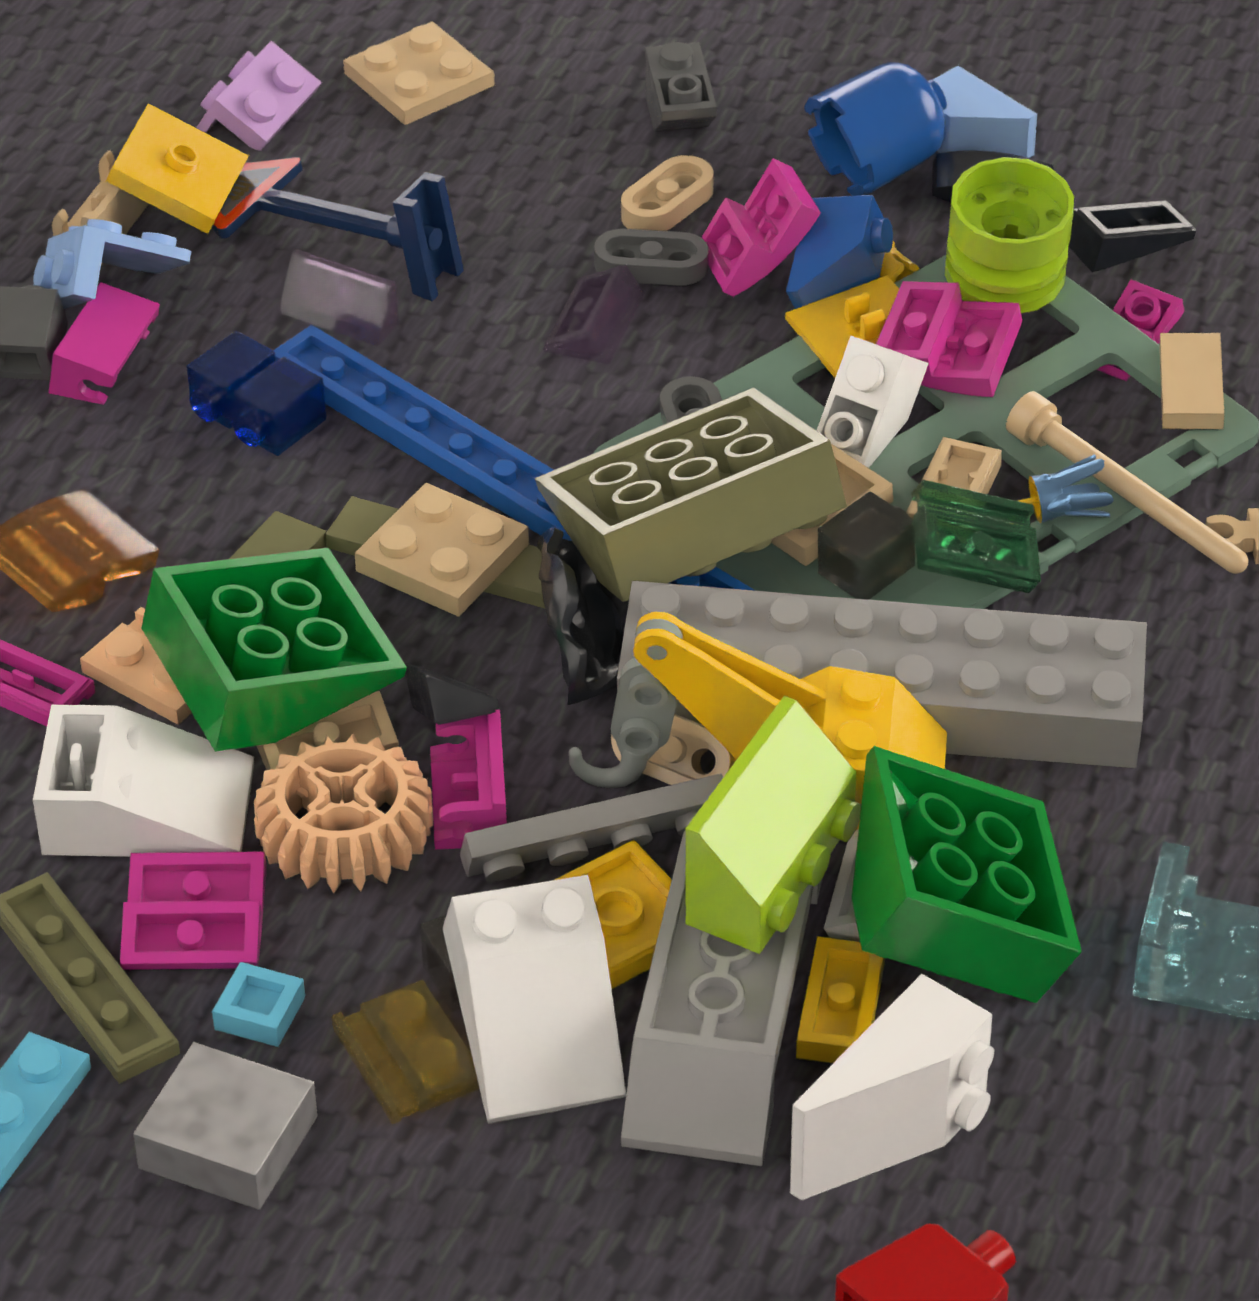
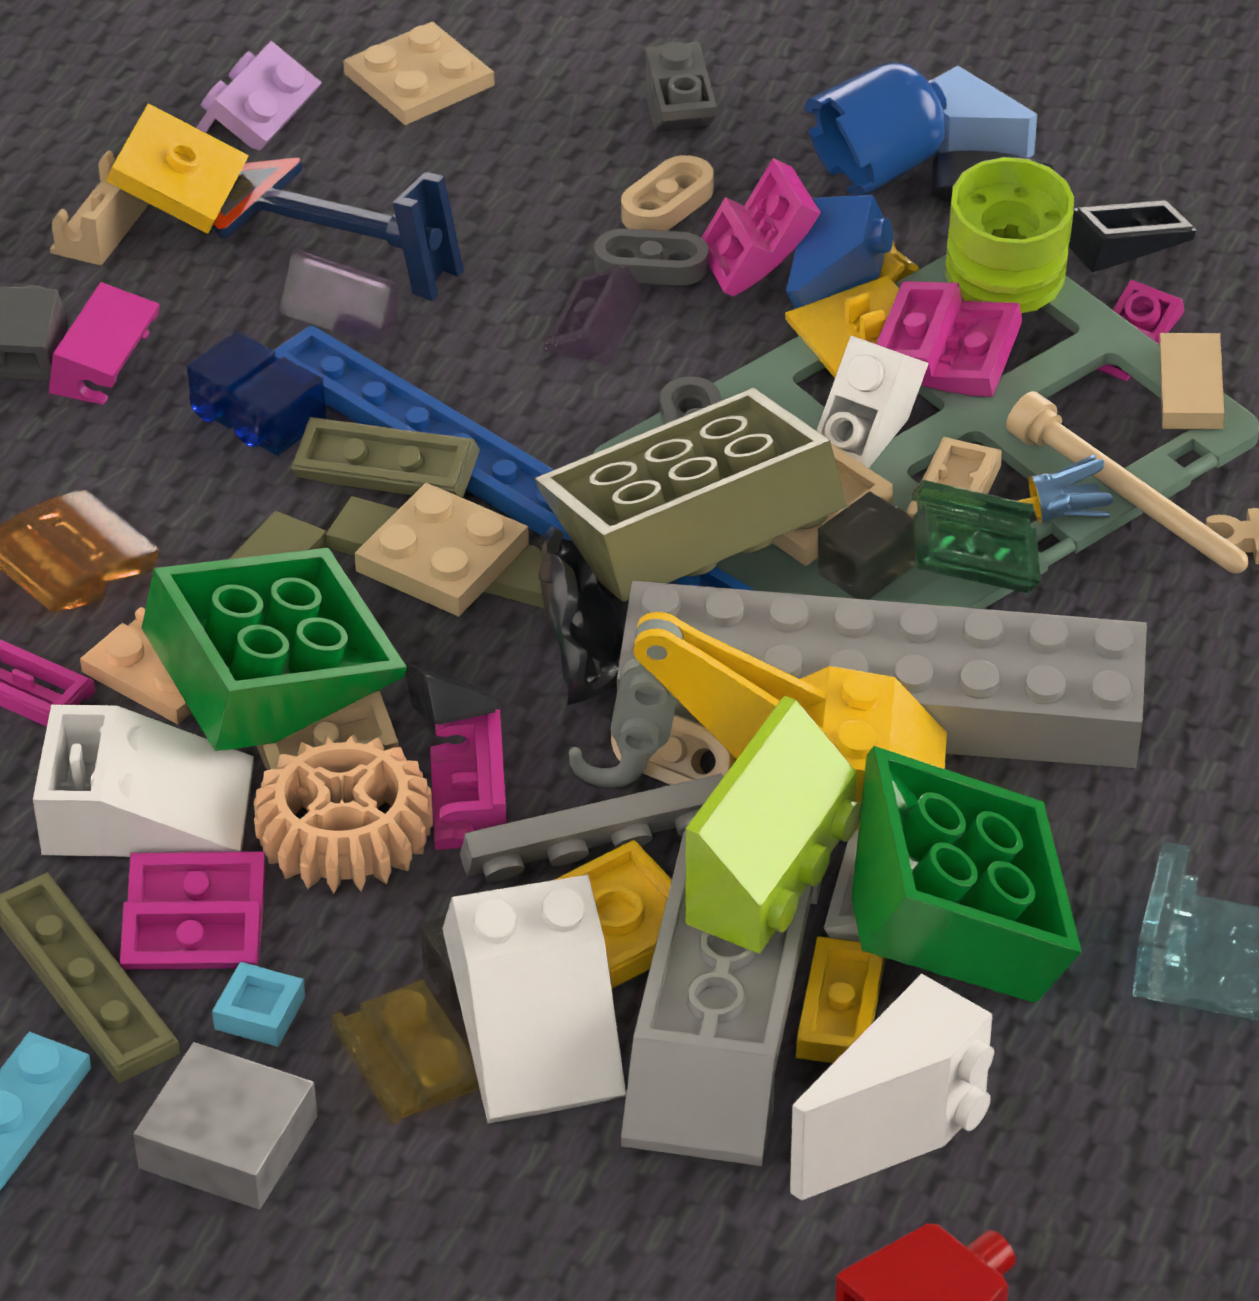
(76, 258): light blue bracket -> none
(384, 457): none -> olive tile

